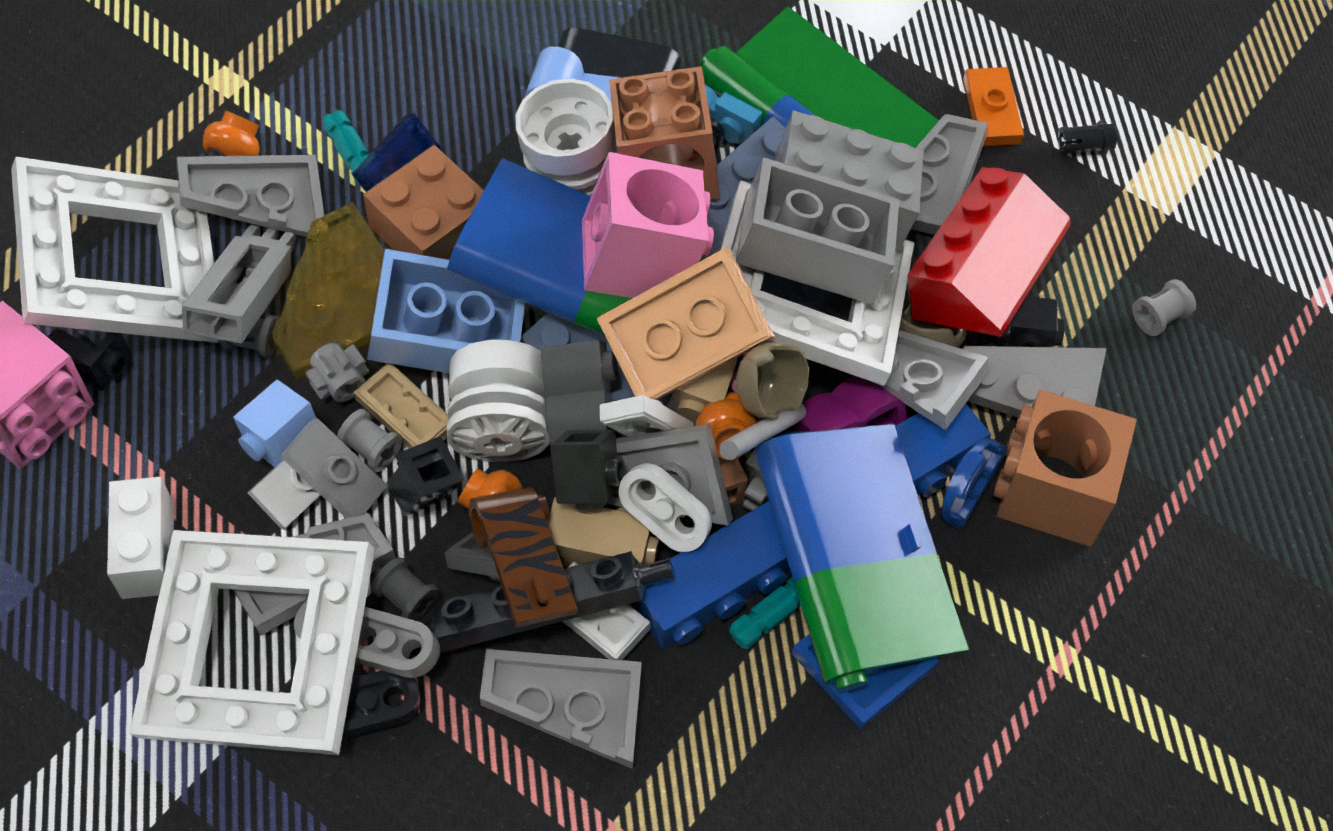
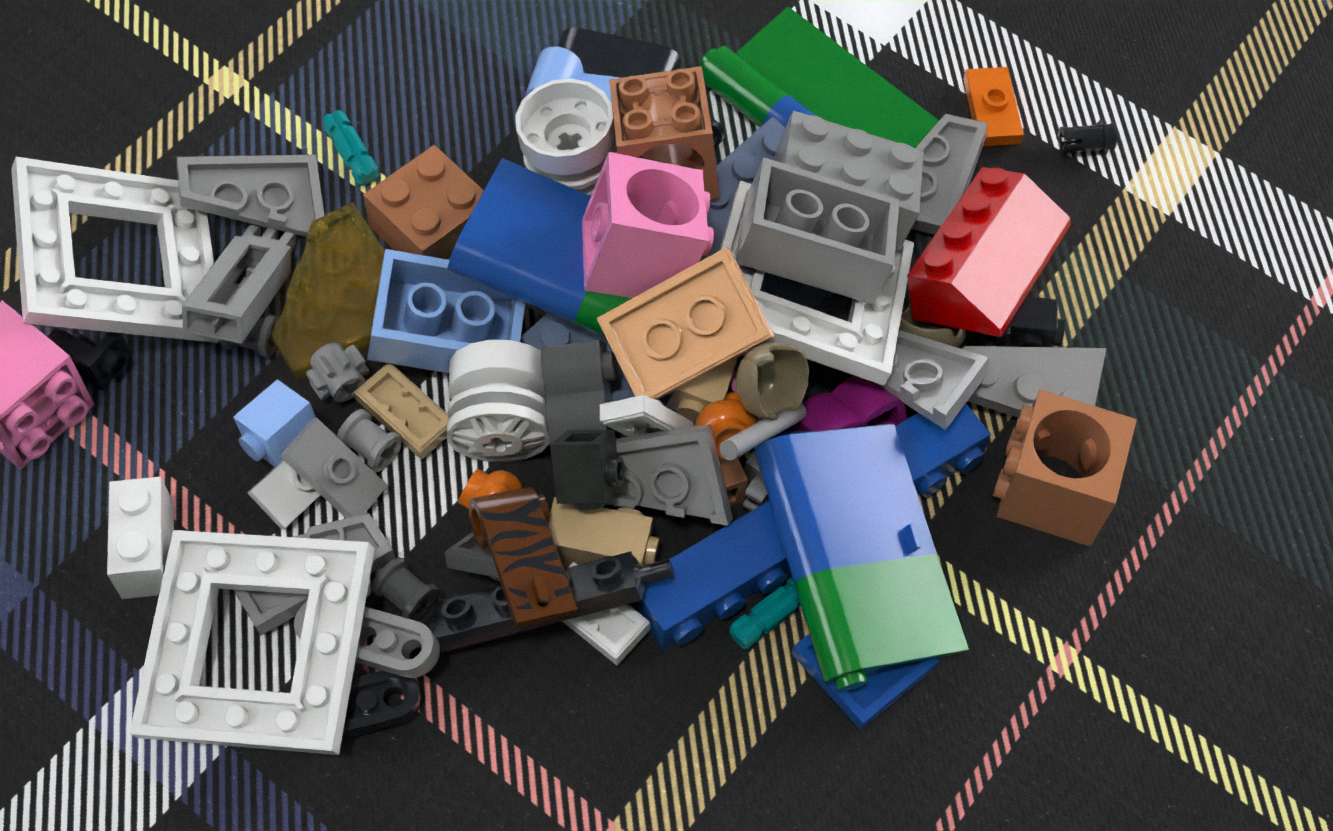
(232, 136): orange animal -> none
(397, 149): clear blue plate -> none
(424, 476): black brick -> none
(567, 697): light grey wing -> none
(662, 510): white plate -> none
(734, 115): dark azure plate -> none
(971, 481): blue tile -> none
(1169, 304): light grey bush -> none

